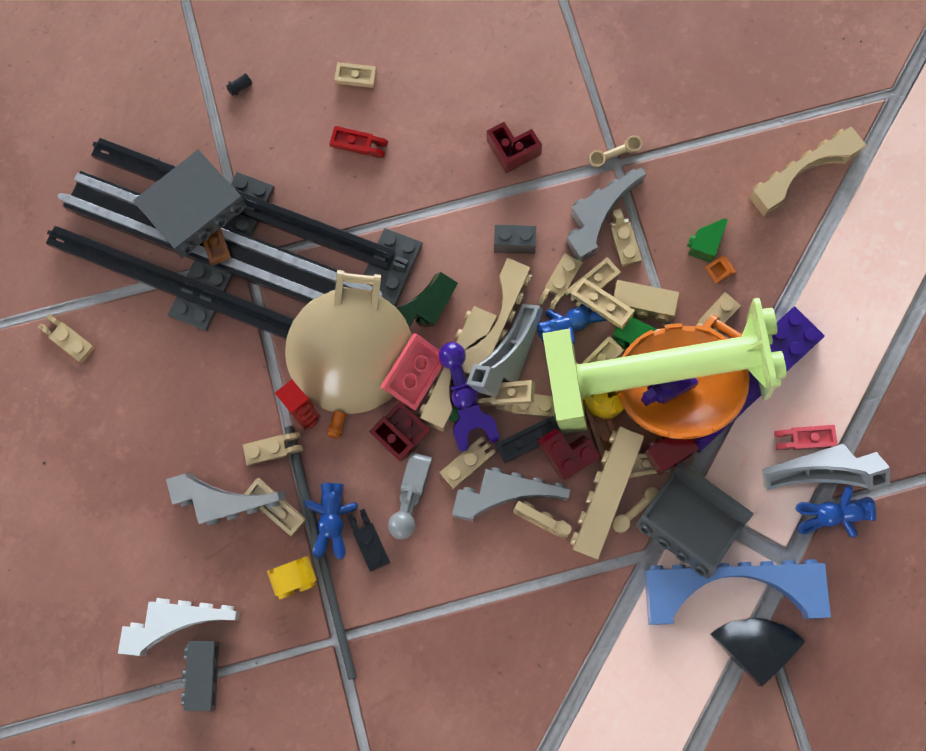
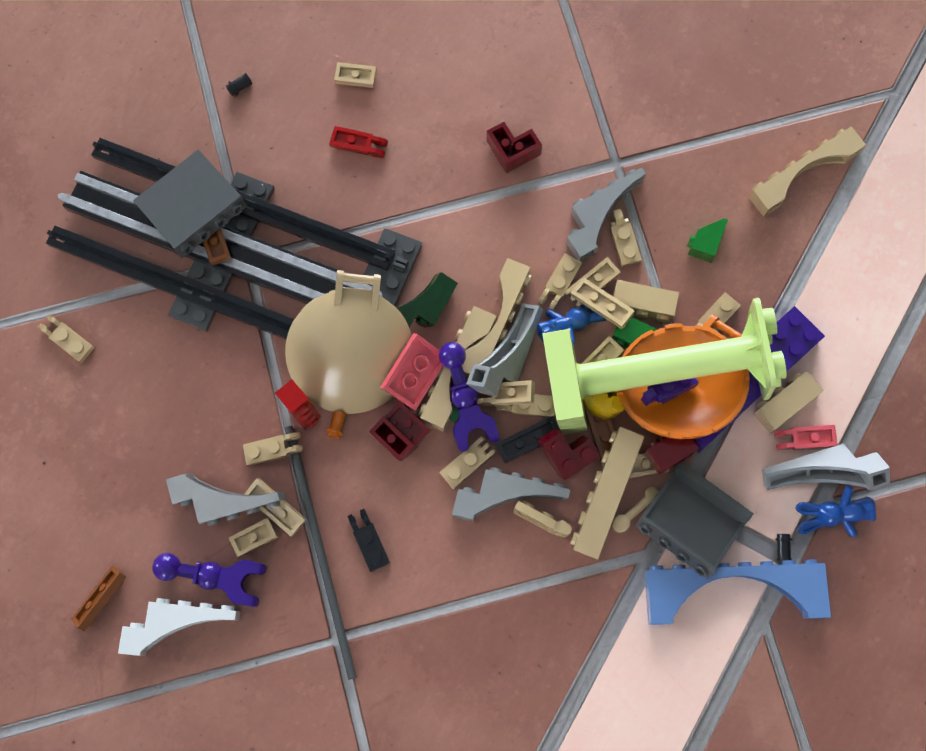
(98, 598): none -> dark orange plate
(200, 676): dark grey brick -> none
(211, 576): none -> dark purple piece
(253, 537): none -> tan plate
(292, 576): yellow brick -> none
(330, 523): blue animal -> none
(402, 524): light grey beam -> none
(515, 239): dark grey brick -> none
(630, 146): tan bar -> none
(720, 269): orange slope -> none
(758, 646): black brick -> none
(783, 547): none -> black pin
(787, 401): none -> tan brick

